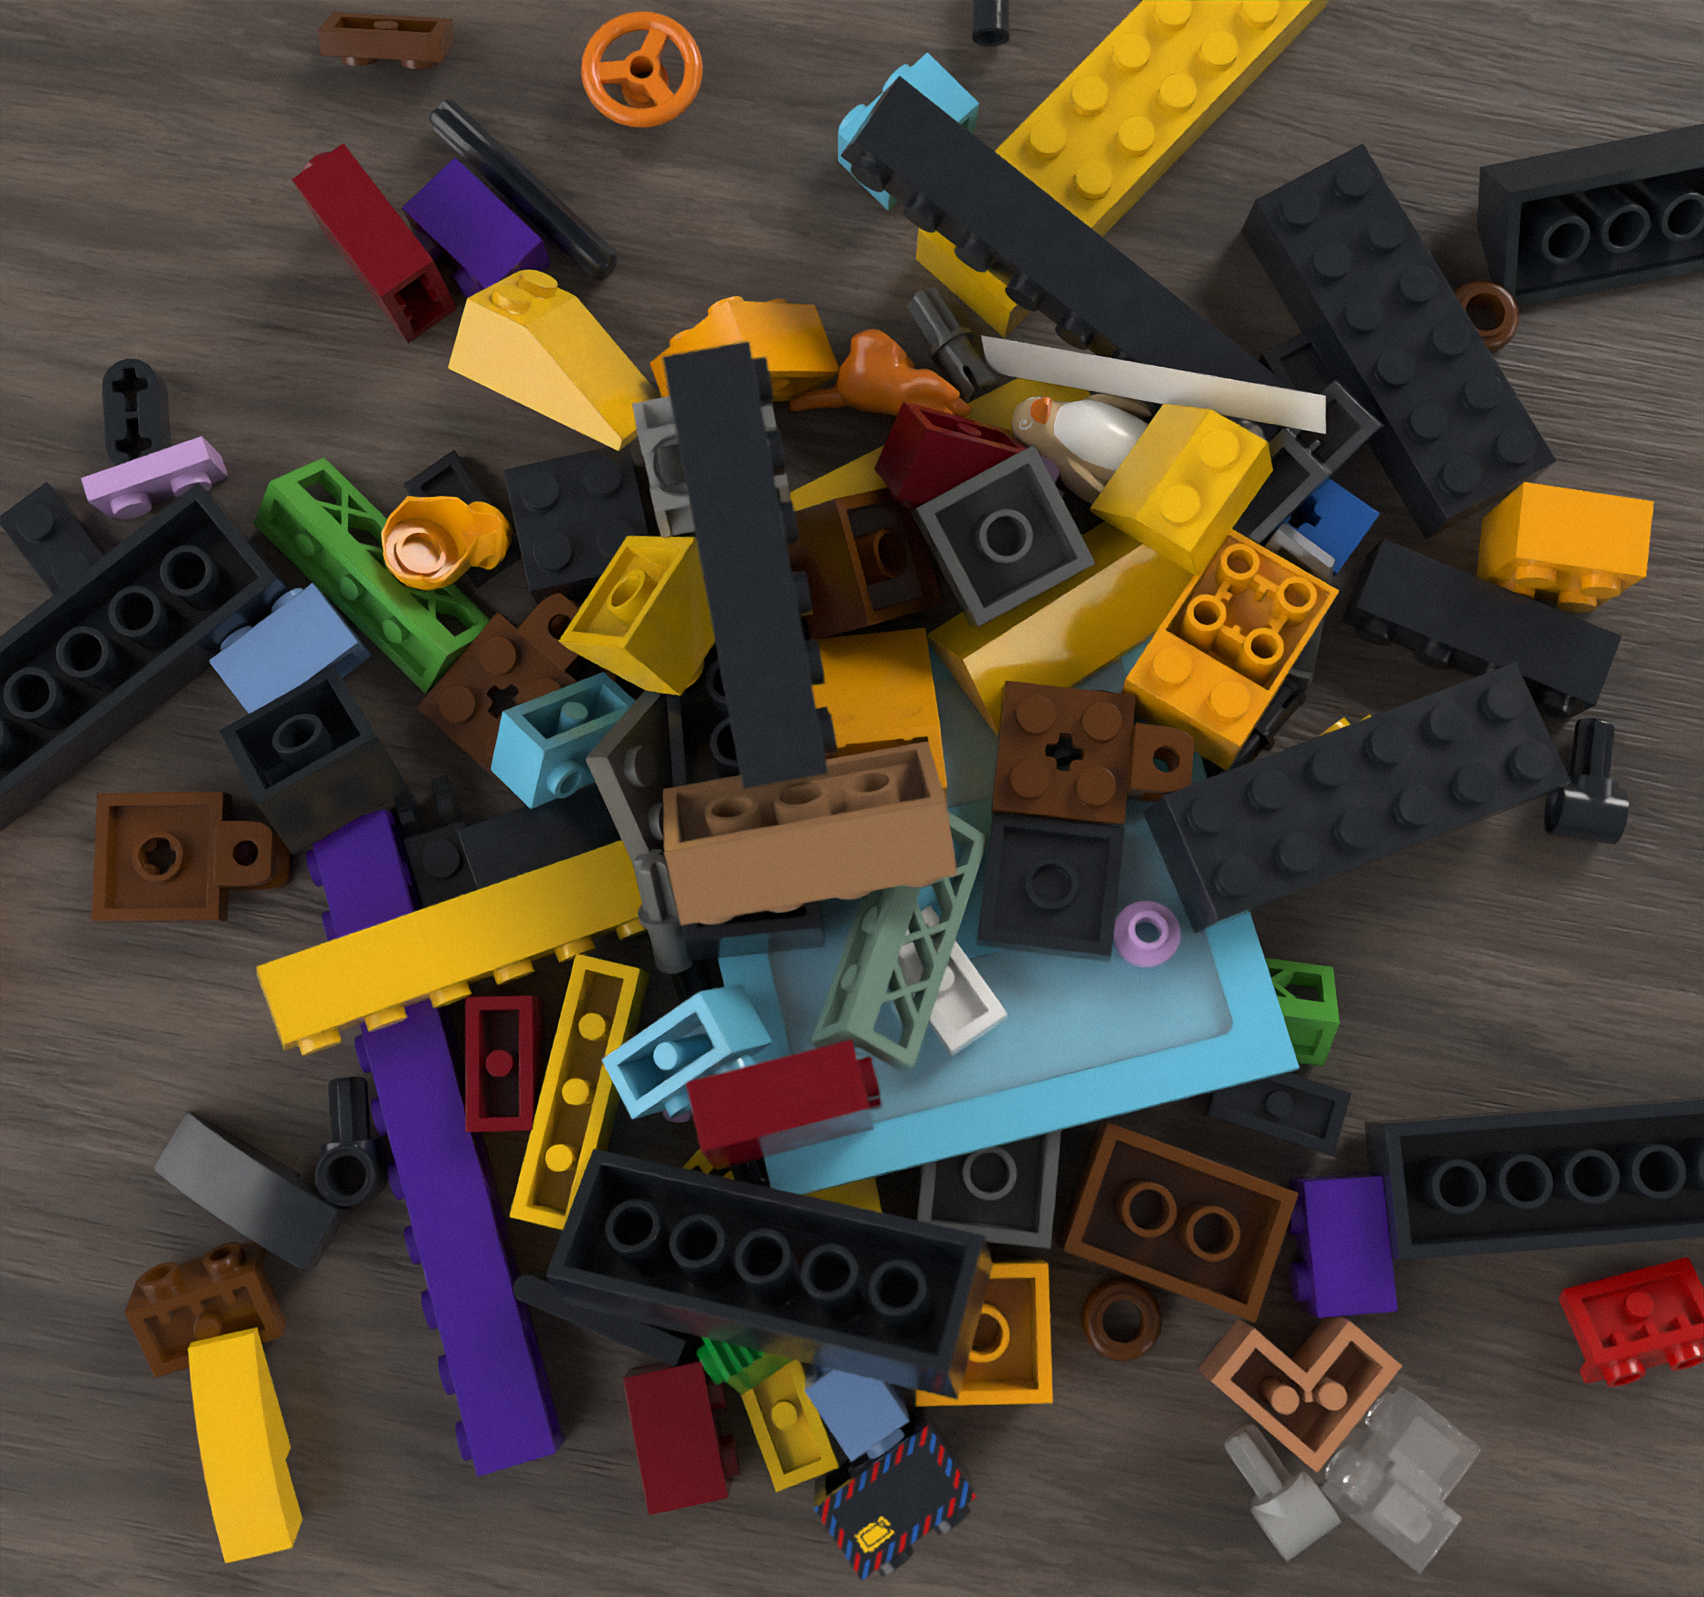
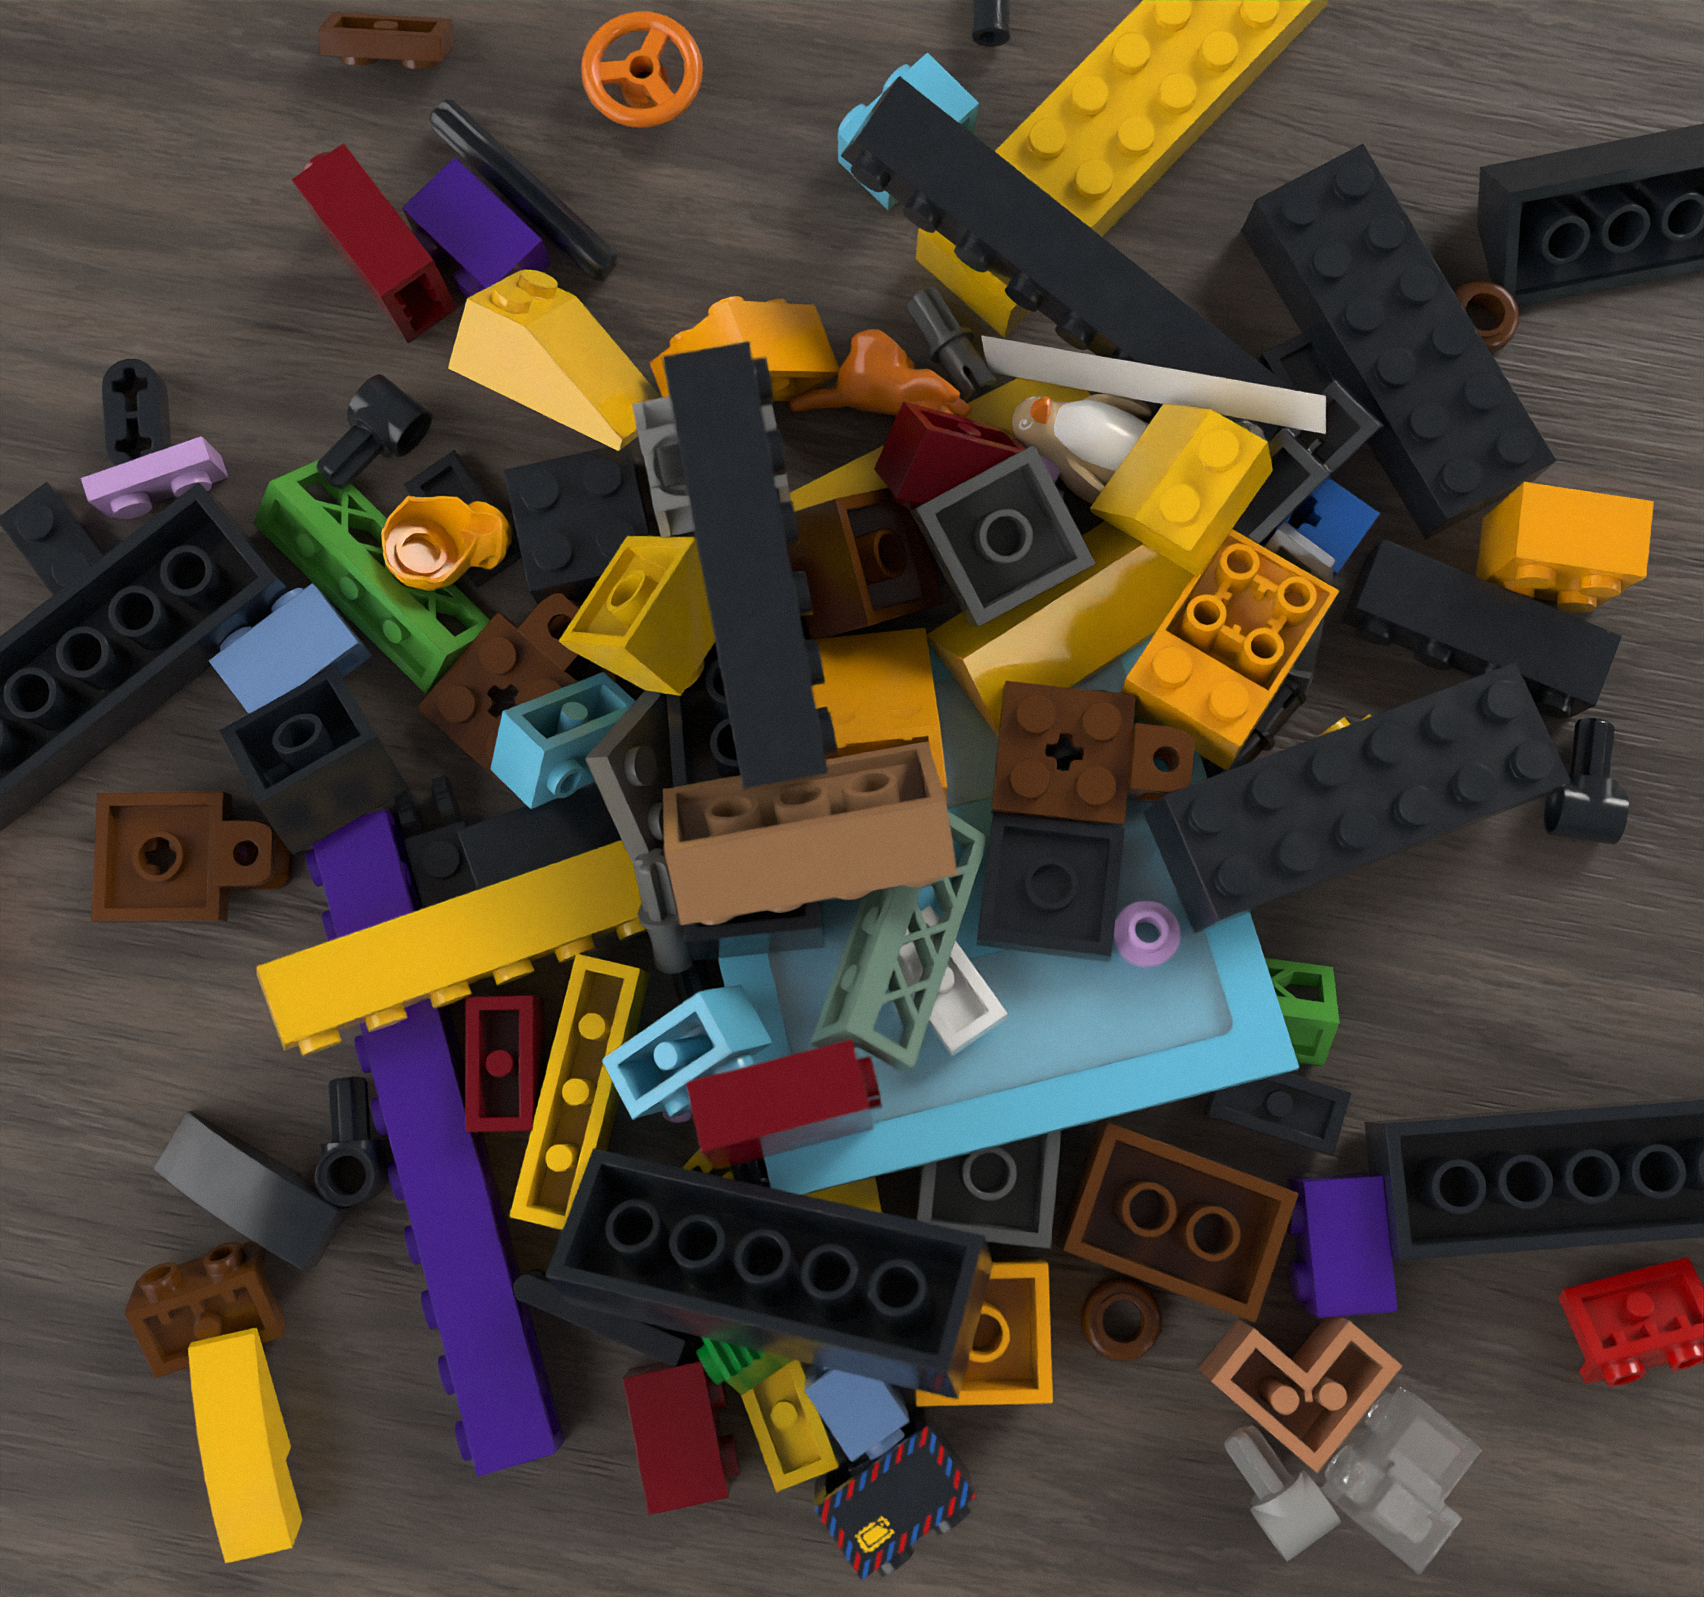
(382, 423): none -> black axle

